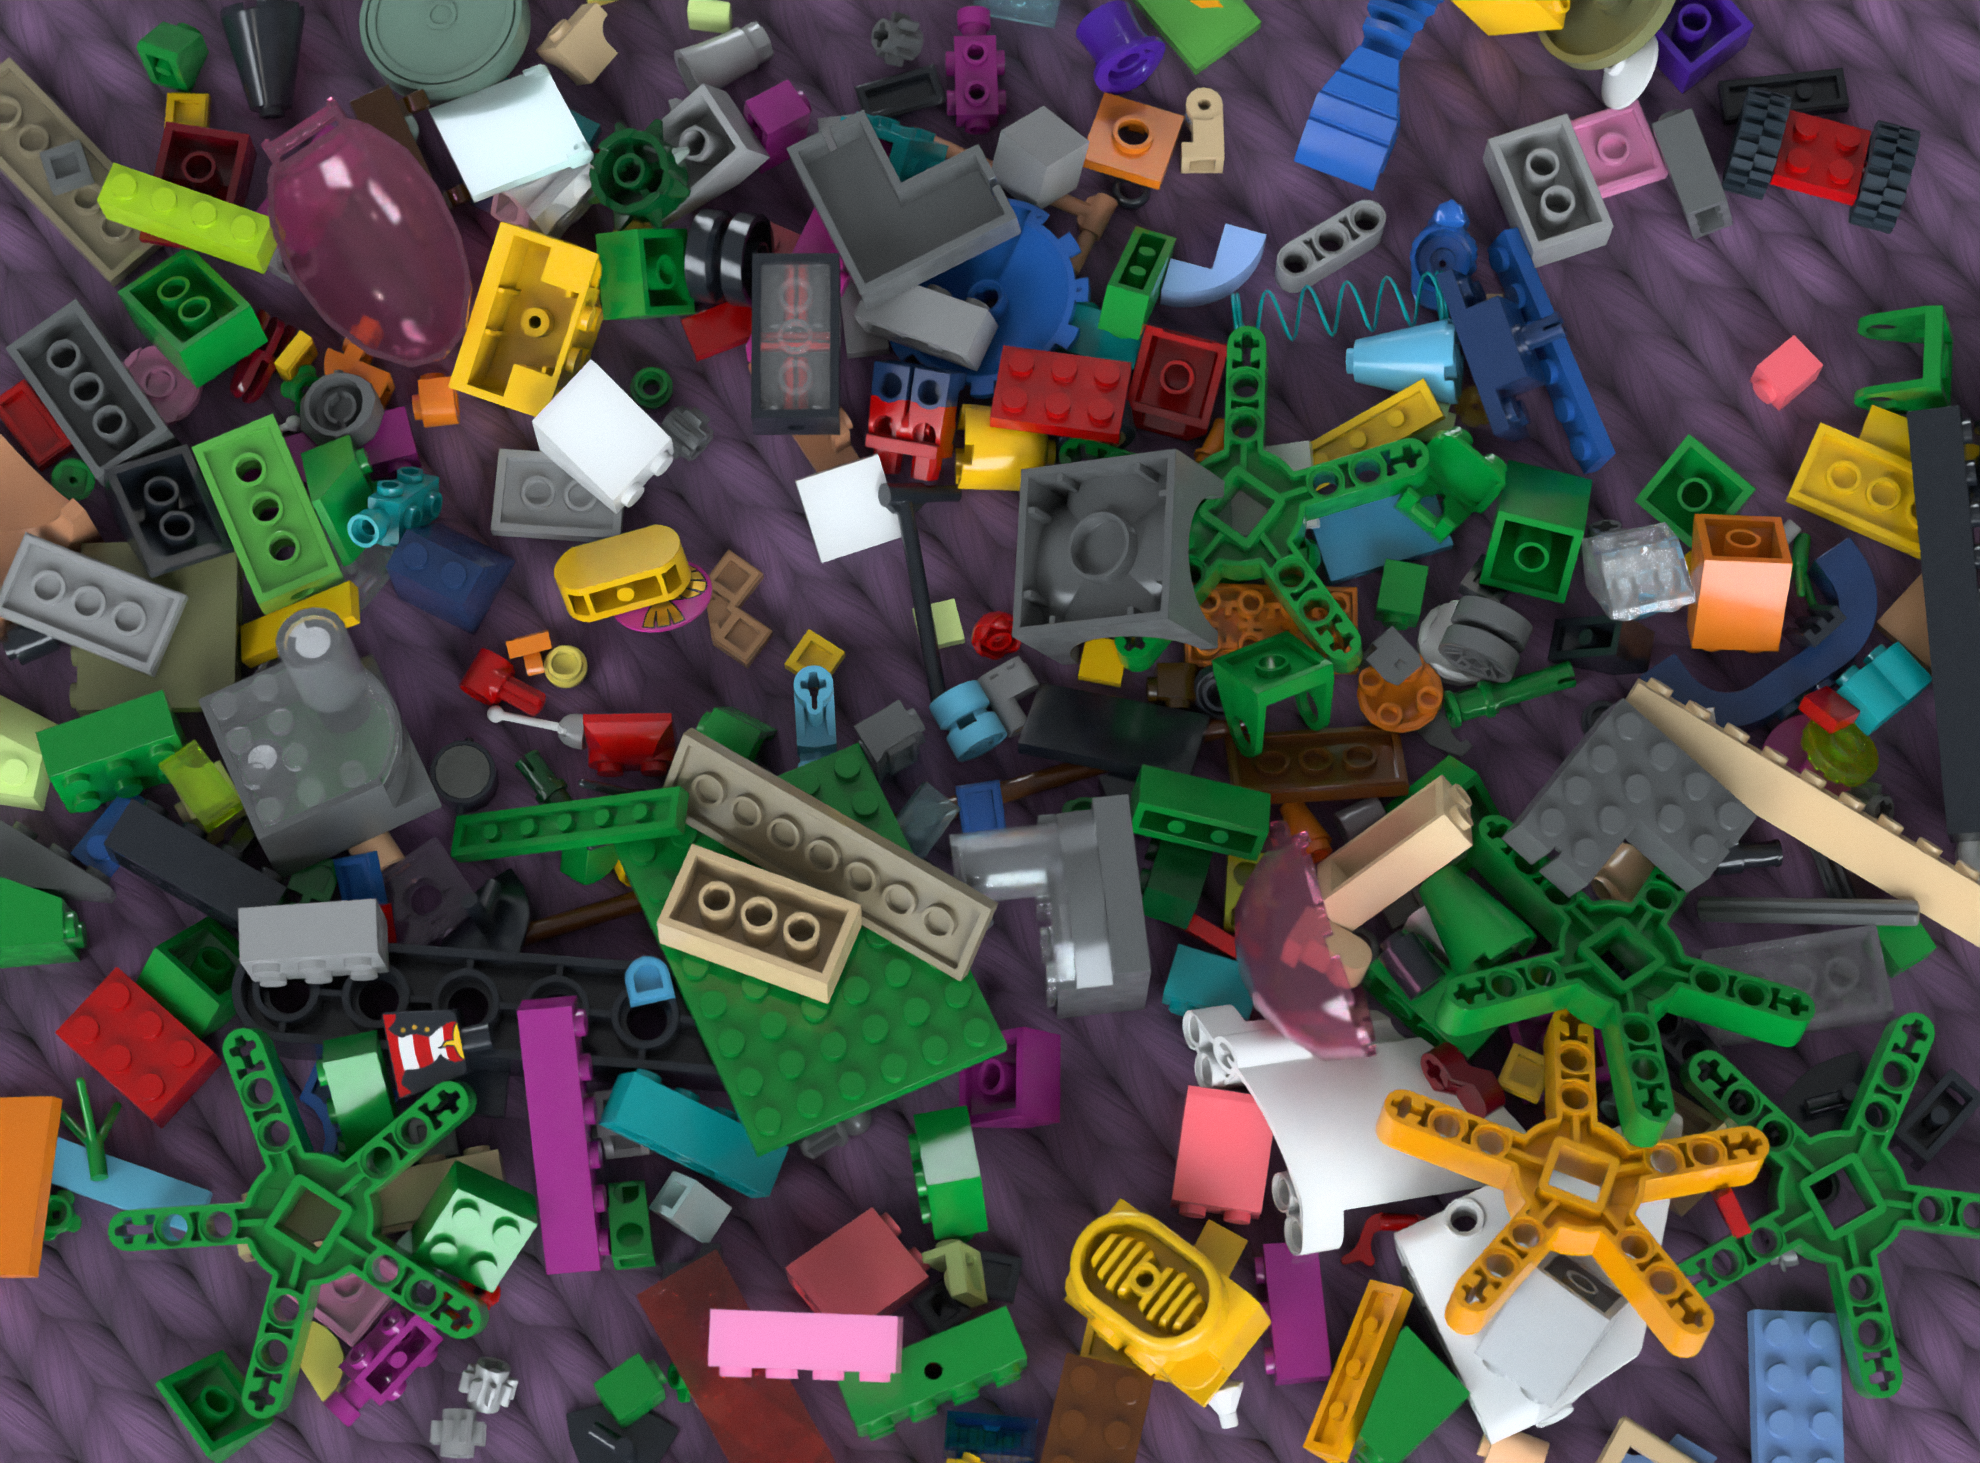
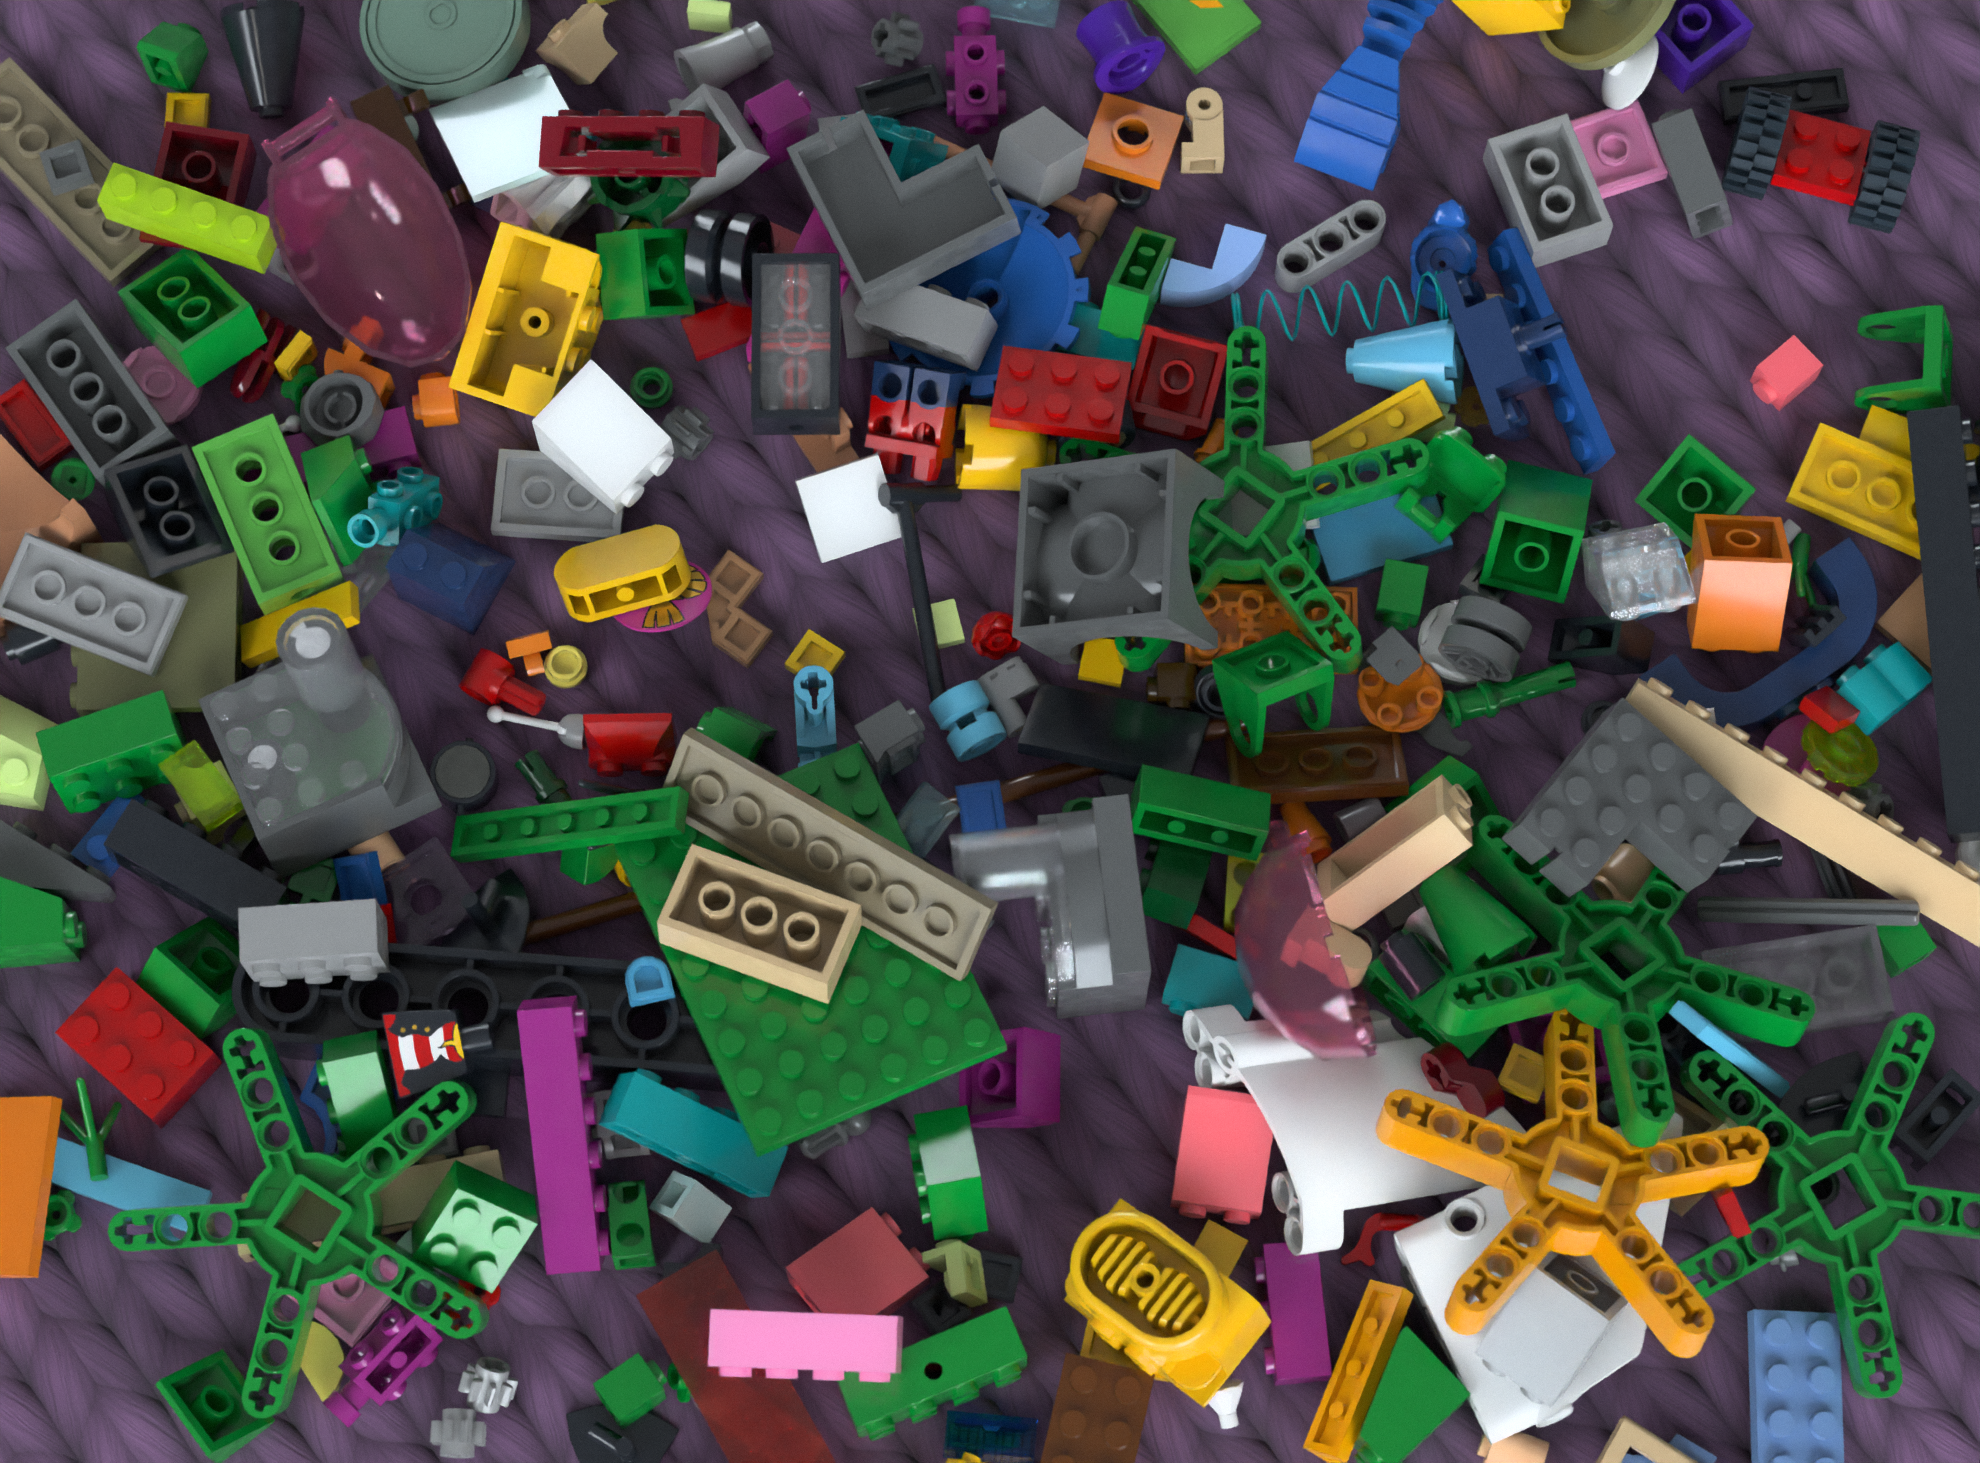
(565, 138): none -> dark red brick
(1729, 1048): none -> medium azure tile

